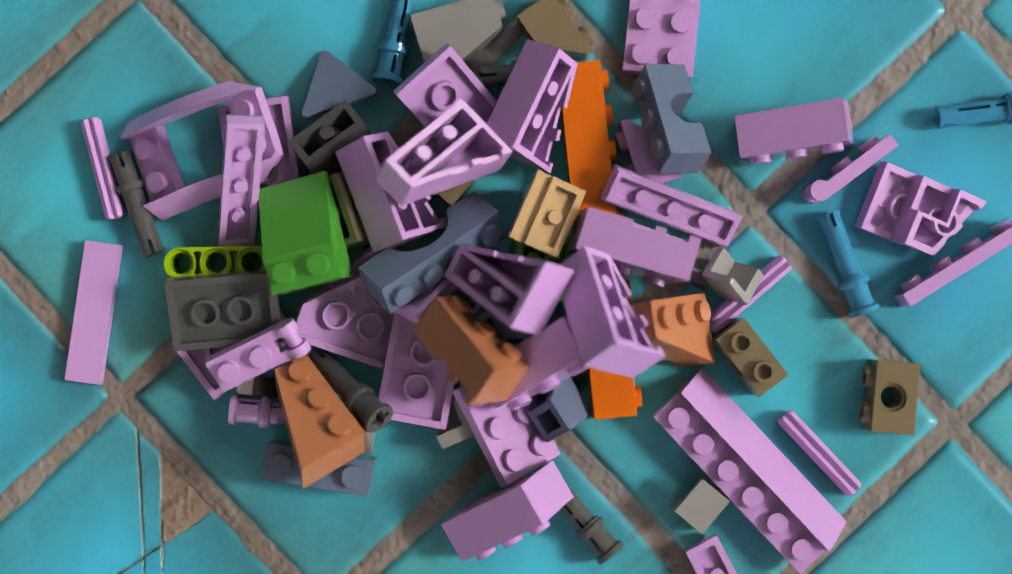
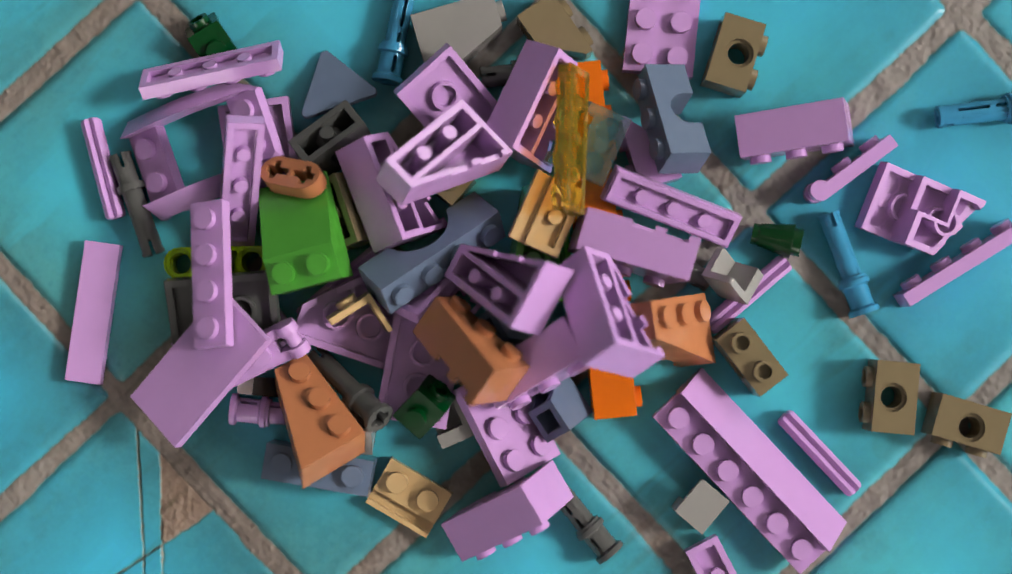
(194, 381): none -> lavender tile
(208, 35): none -> dark green bracket
(211, 70): none -> lavender plate
(211, 274): none -> lavender plate
(295, 171): none -> nougat beam
(351, 304): none -> tan bracket
(409, 497): none -> tan plate
(425, 406): none -> dark green bracket
(570, 140): none -> clear yellow plate
(603, 142): none -> clear light blue plate
(739, 34): none -> dark tan brick
(778, 238): none -> dark green cone
(986, 430): none -> dark tan brick

